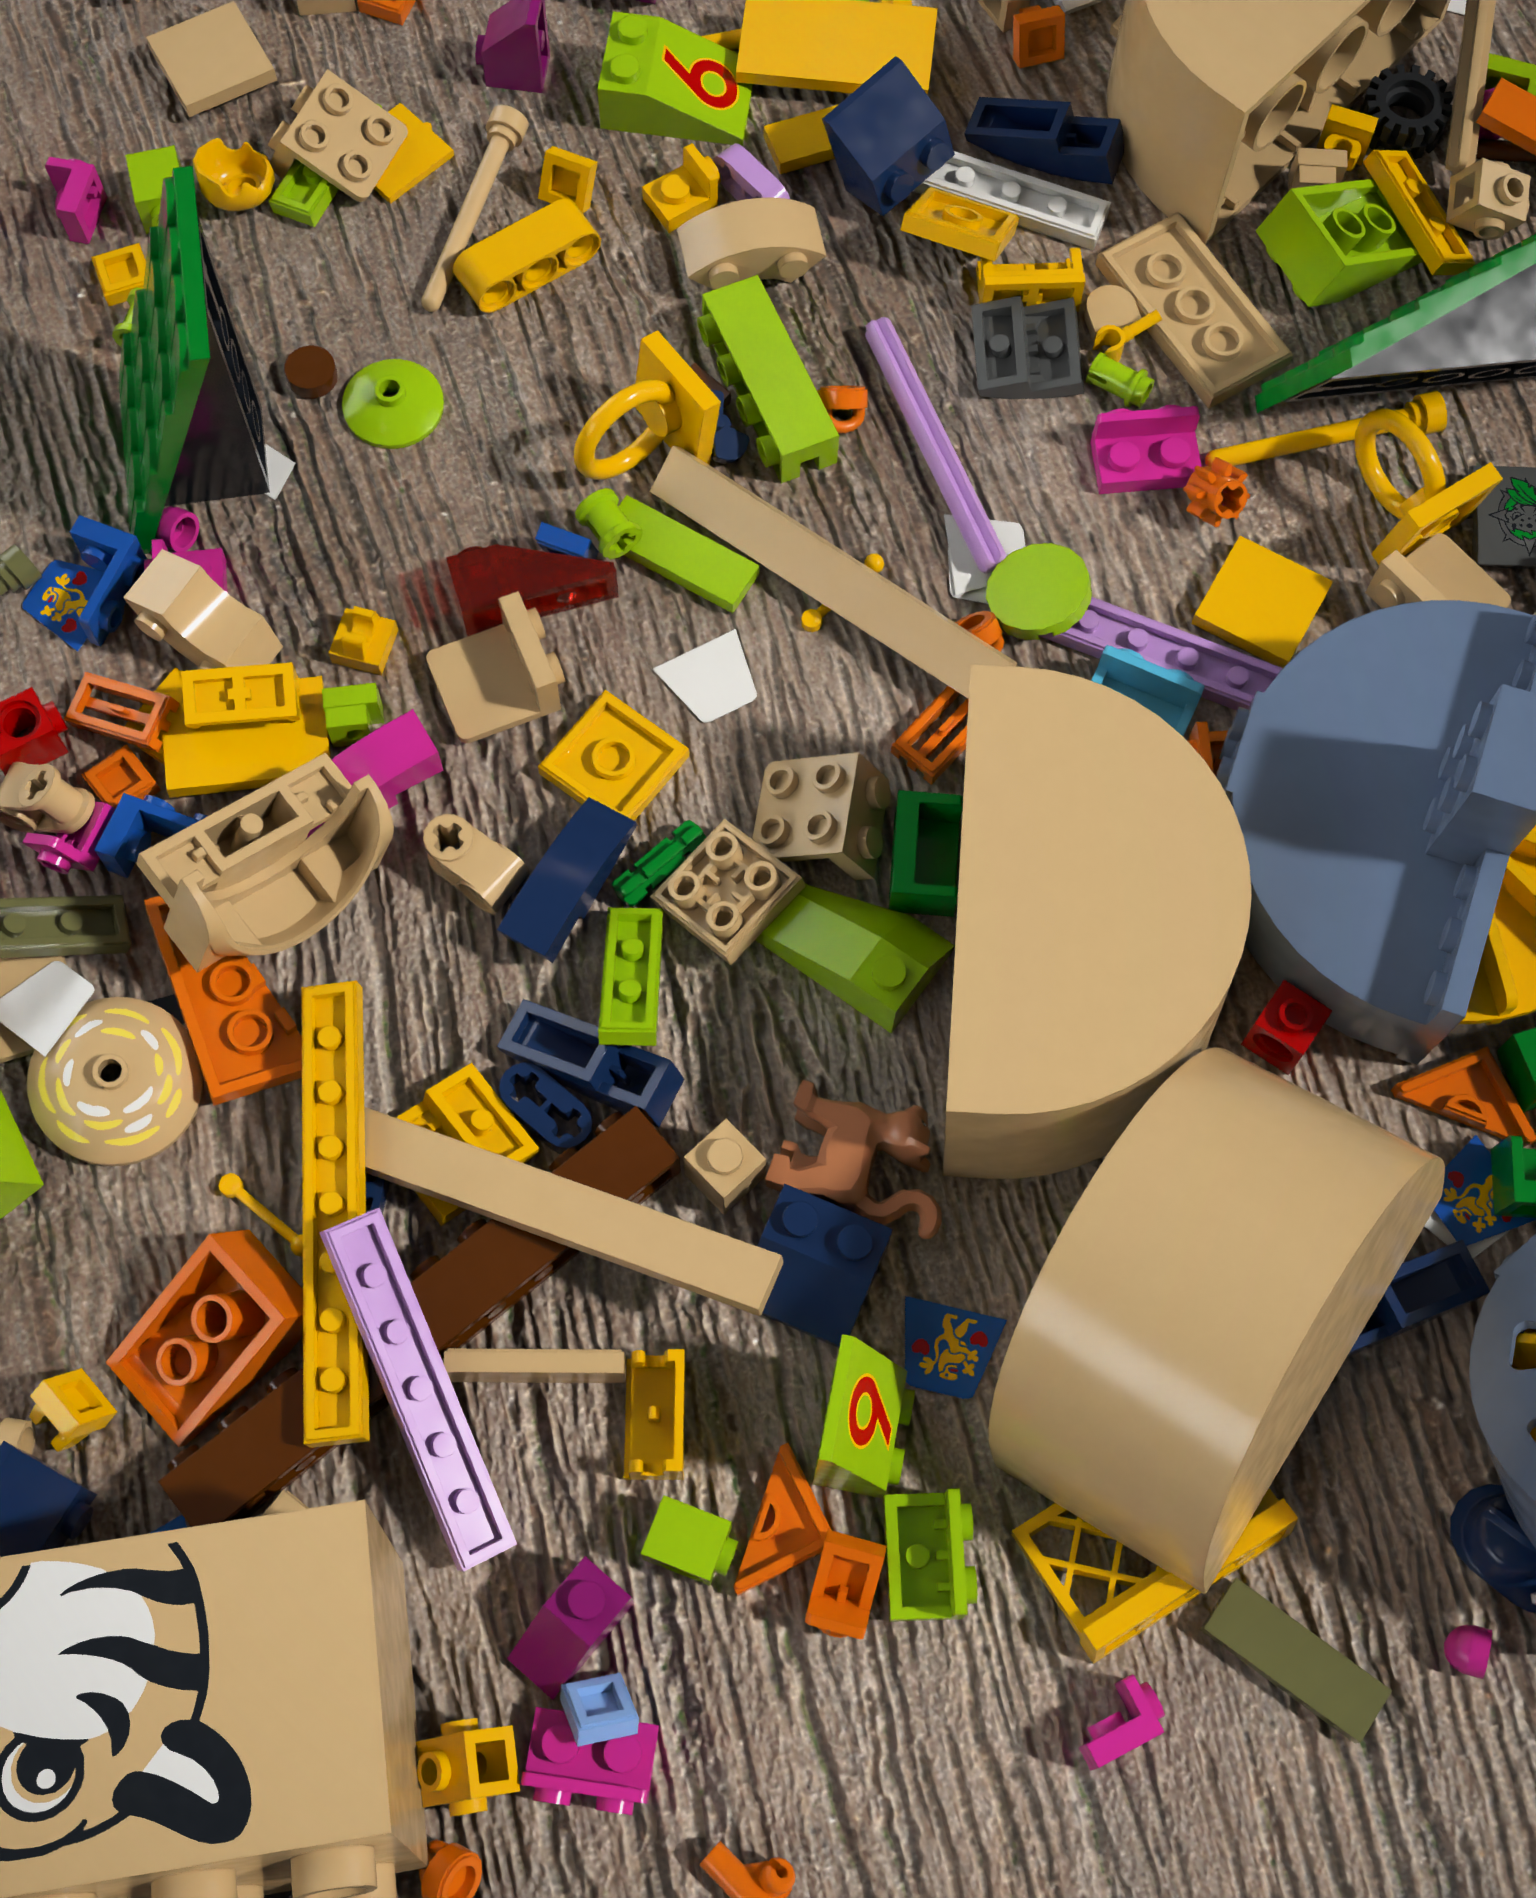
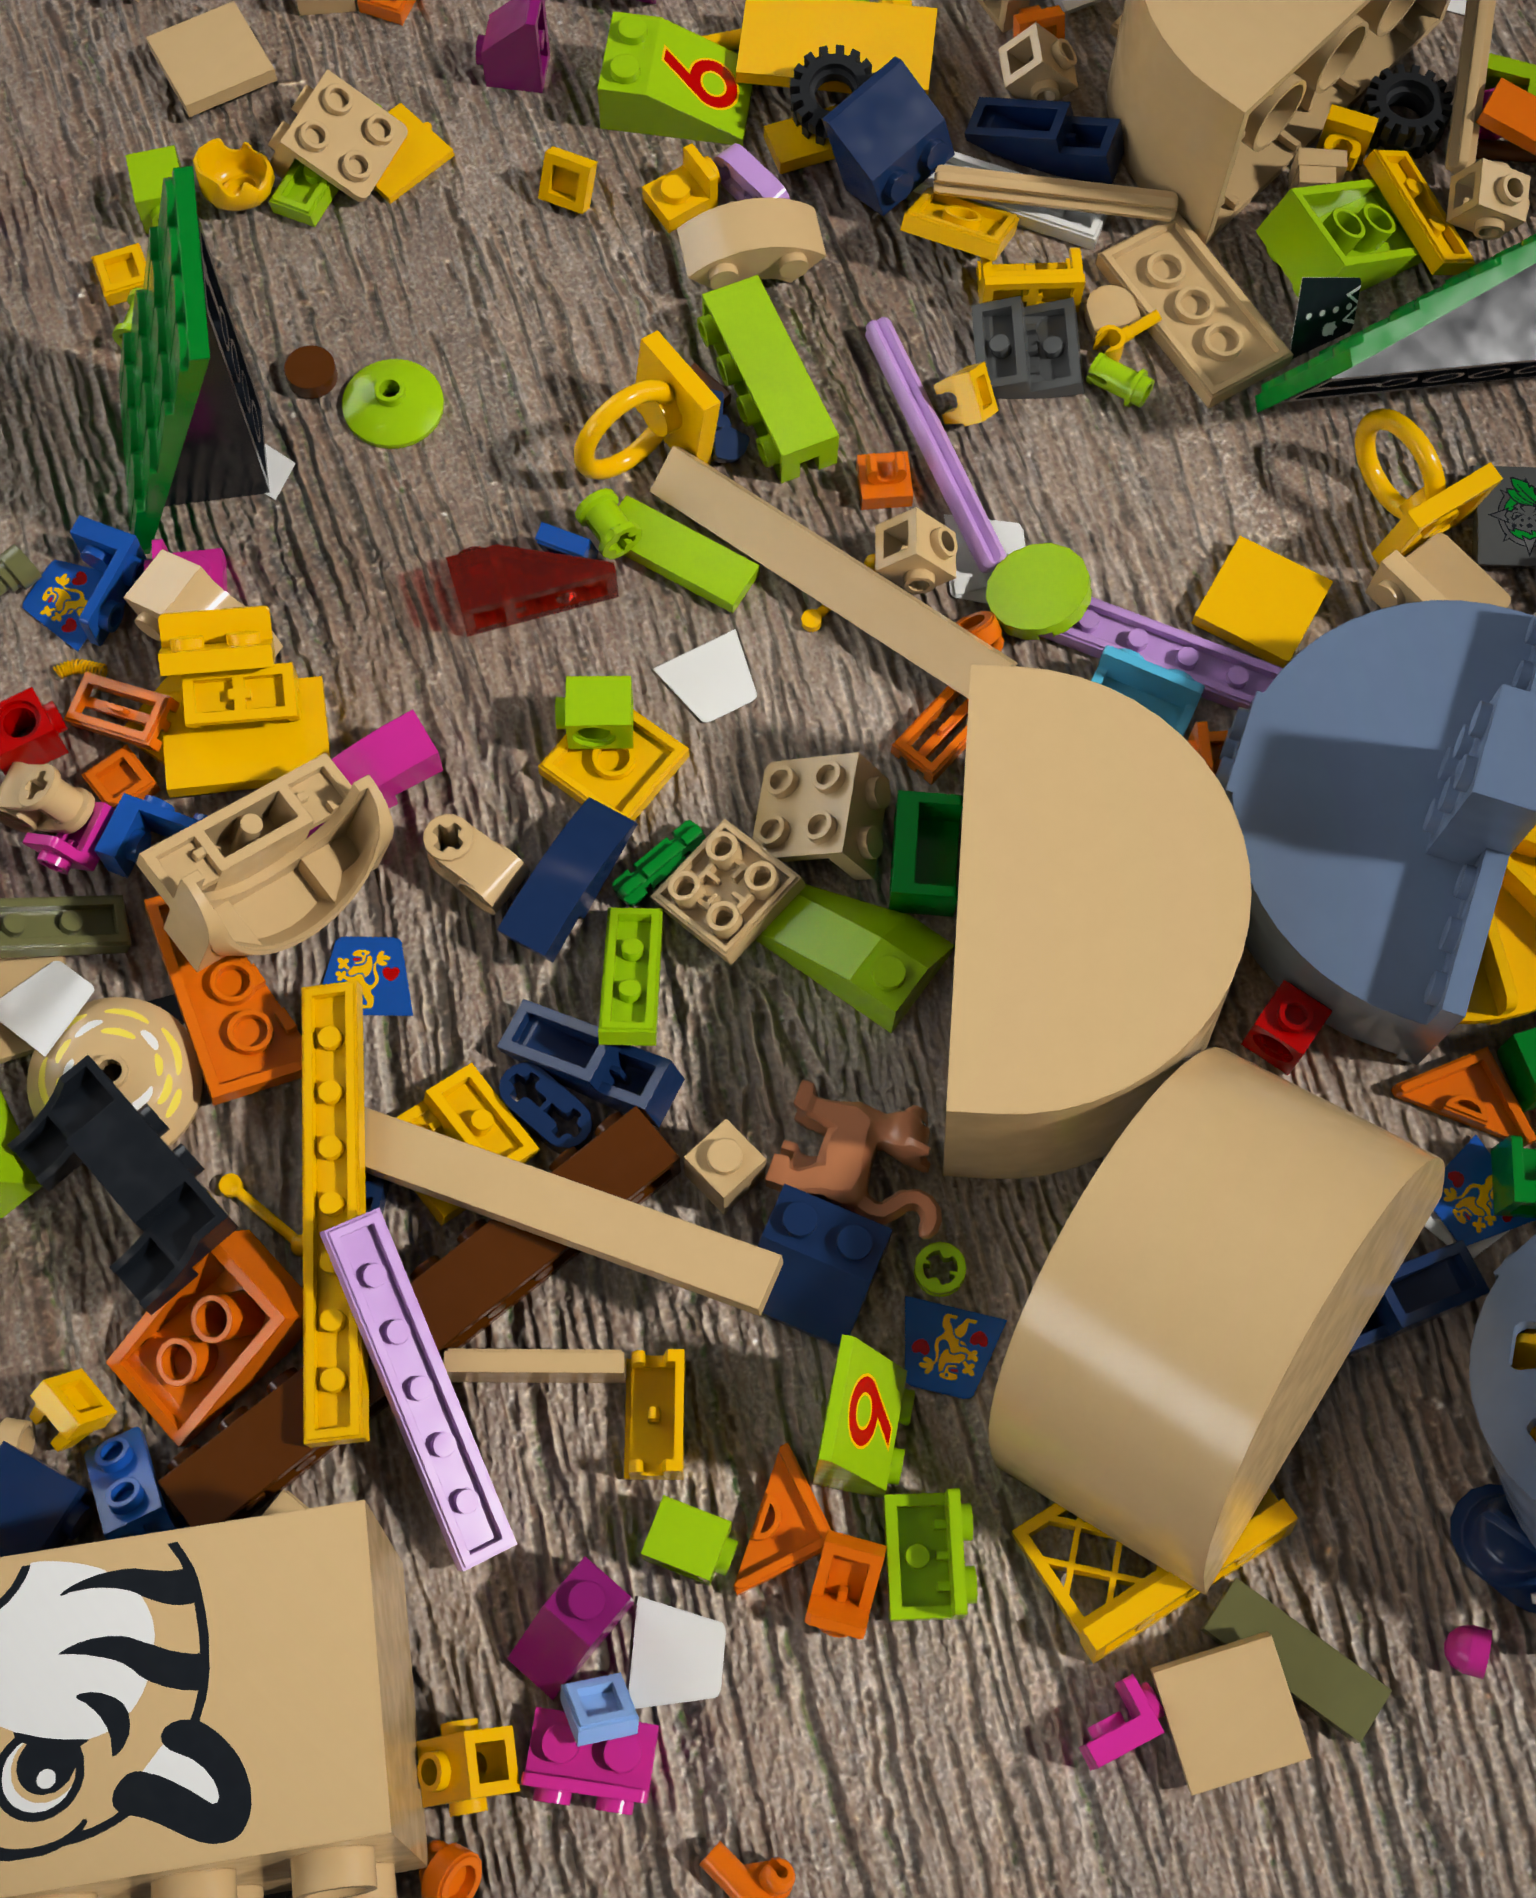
(66, 668): none -> yellow leg
(78, 196): dark pink bracket -> none
(127, 1487): none -> blue bracket
(154, 1185): none -> black bracket
(179, 538): dark pink hinge -> none
(215, 640): none -> yellow bracket
(351, 712): lime piece -> none
(363, 640): yellow tile -> none
(378, 968): none -> blue sticker
(498, 674): tan bracket -> none
(504, 132): tan piece -> none
(526, 255): yellow beam -> none
(596, 712): none -> lime brick
(674, 1656): none -> white sticker
(817, 72): none -> black tyre
(845, 397): orange tile -> none
(884, 480): none -> orange tile
(915, 551): none -> tan brick
(947, 1253): none -> lime bush
(973, 395): none -> yellow tile
(1038, 65): none -> tan brick
(1055, 193): none -> tan axle
(1145, 448): dark pink bracket -> none
(1216, 492): orange gear -> none
(1230, 1713): none -> tan tile
(1324, 311): none -> black sticker
(1425, 410): yellow piece -> none

